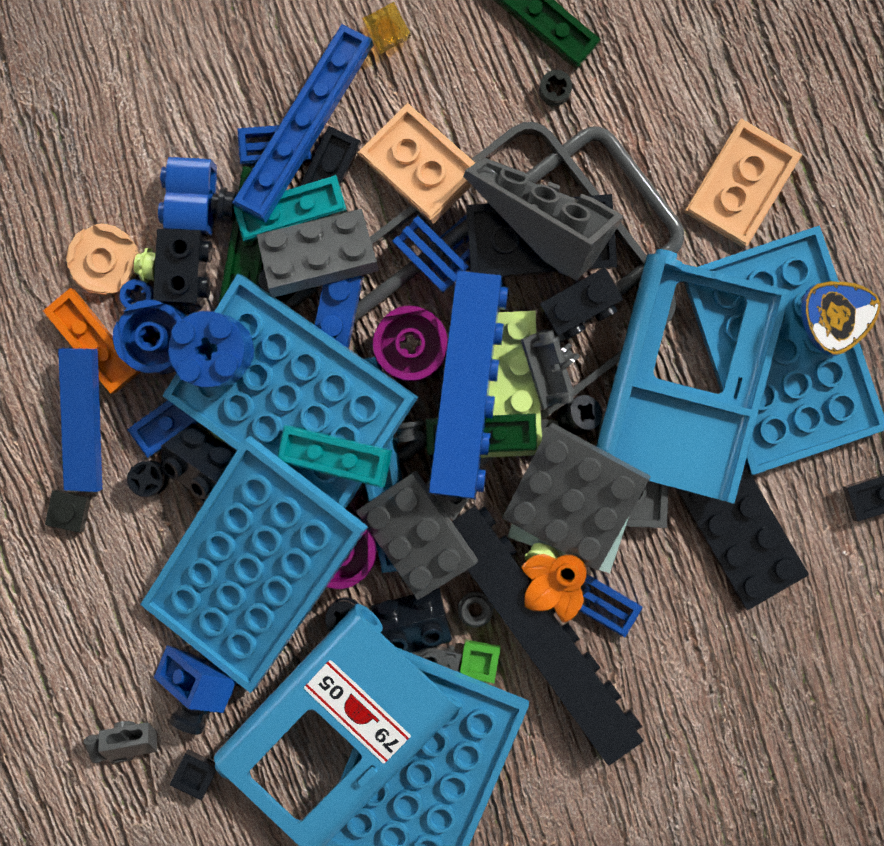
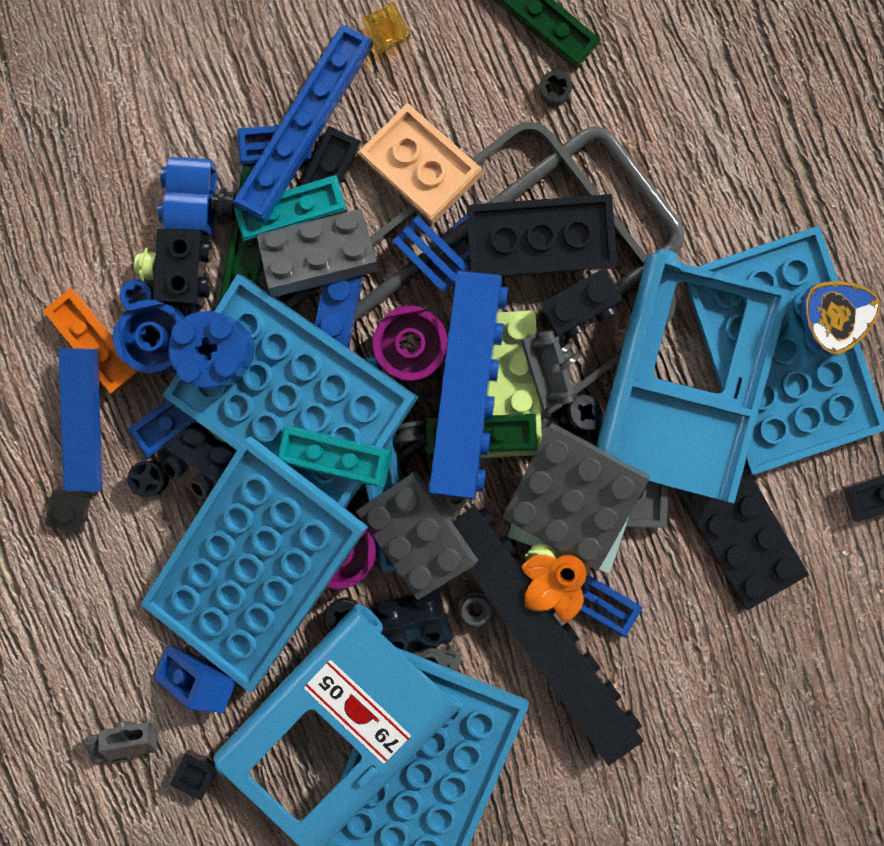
(102, 259): light nougat tile -> none
(188, 720): black wheel -> none
(480, 660): bright green plate -> none
(556, 226): dark grey wedge -> none
(742, 183): light nougat tile -> none

